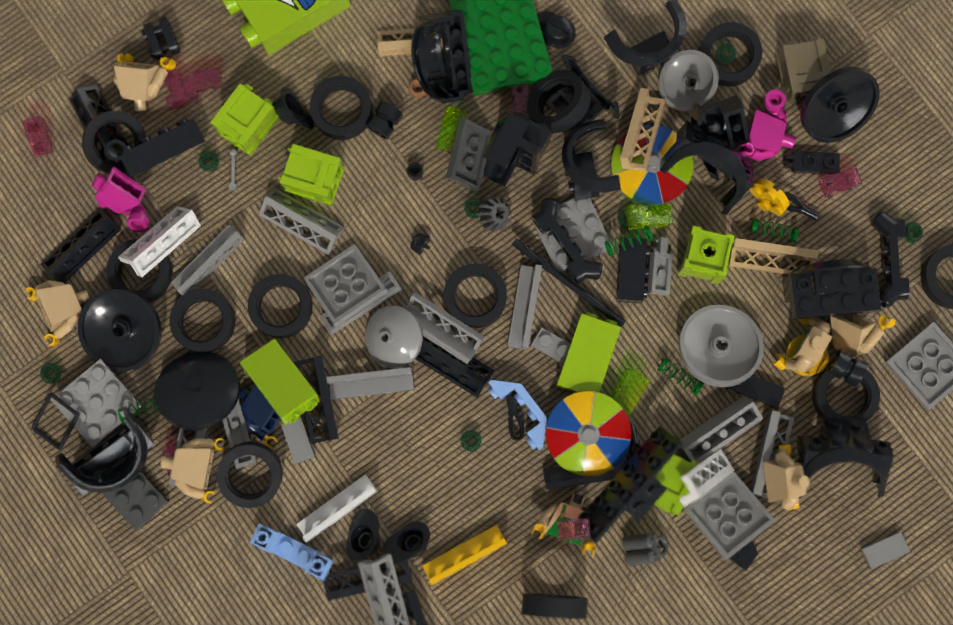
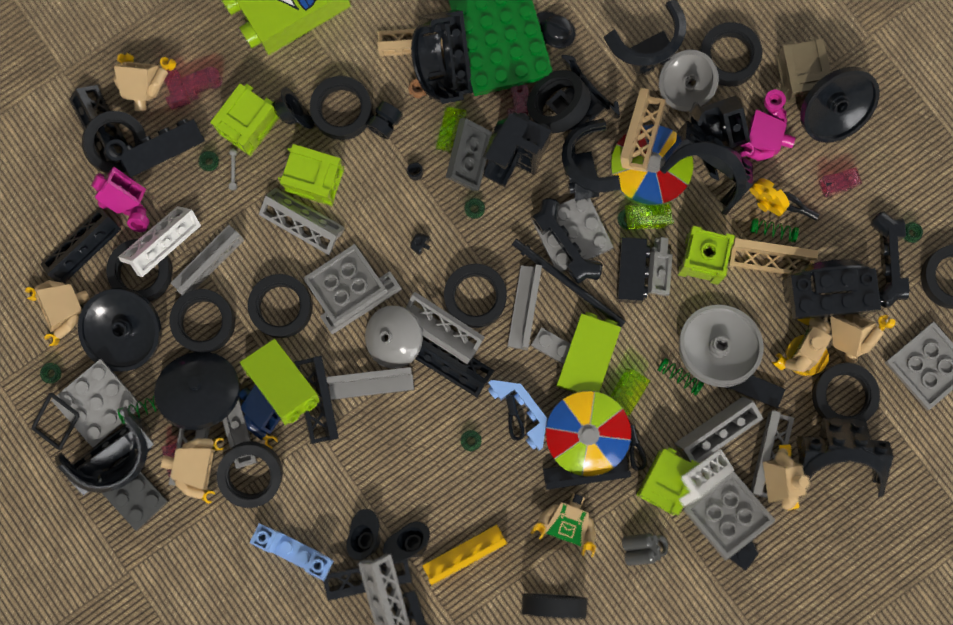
(38, 136): clear pink leg -> none
(151, 33): black brick -> none
(298, 441): light grey tile -> none
(337, 508): white fence -> none
(493, 213): dark grey gear -> none
(572, 529): clear pink leg -> none
(634, 485): black bracket -> none
(646, 230): green piece -> none
(726, 59): clear green plate -> none
(813, 162): black hinge -> none
(850, 369): black wheel -> none
(885, 550): light grey tile -> none

